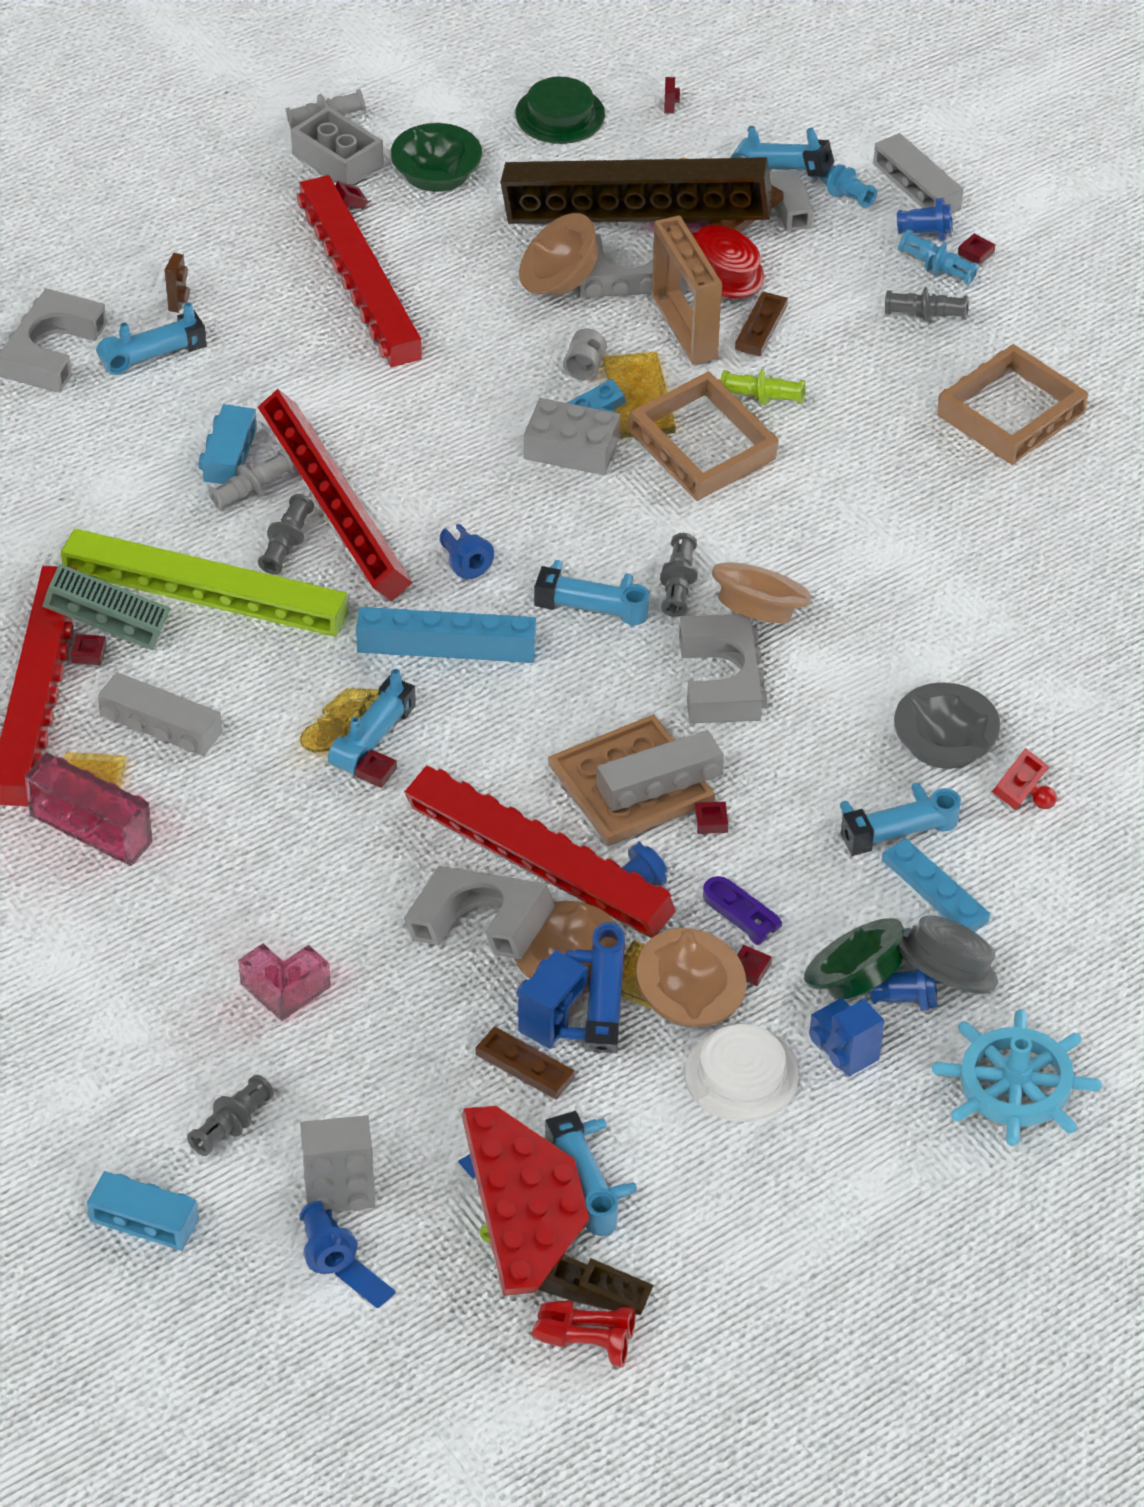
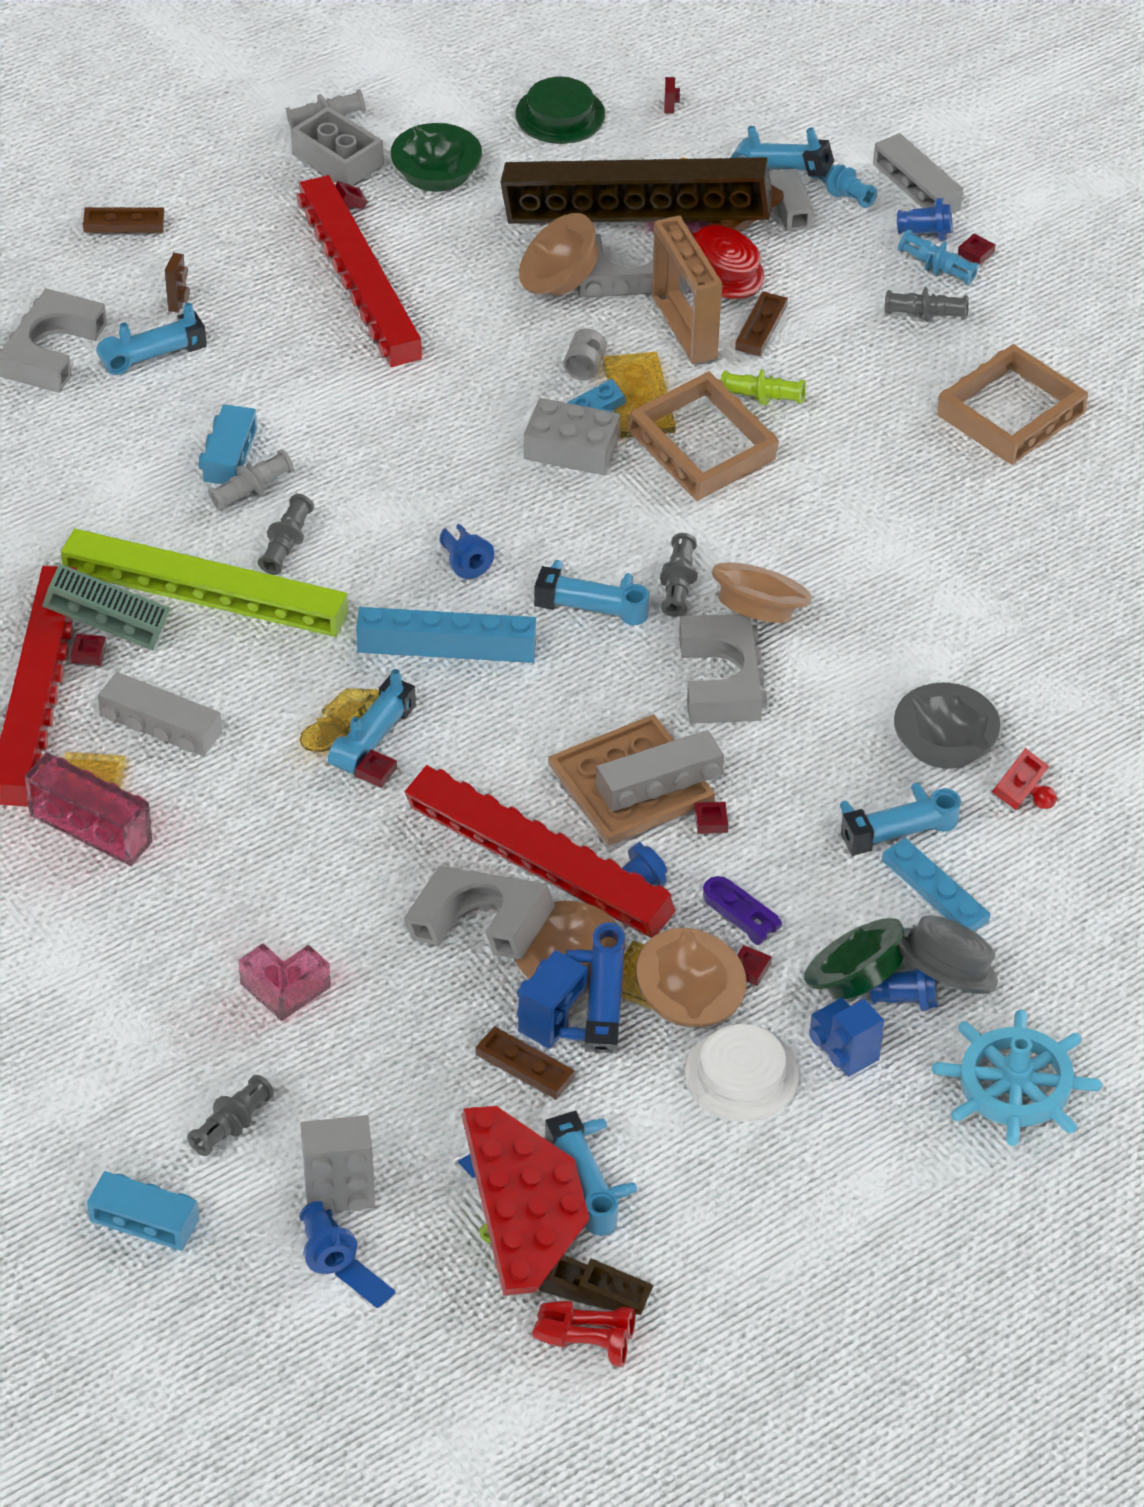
(123, 220): none -> reddish brown plate
(335, 495): red brick -> none

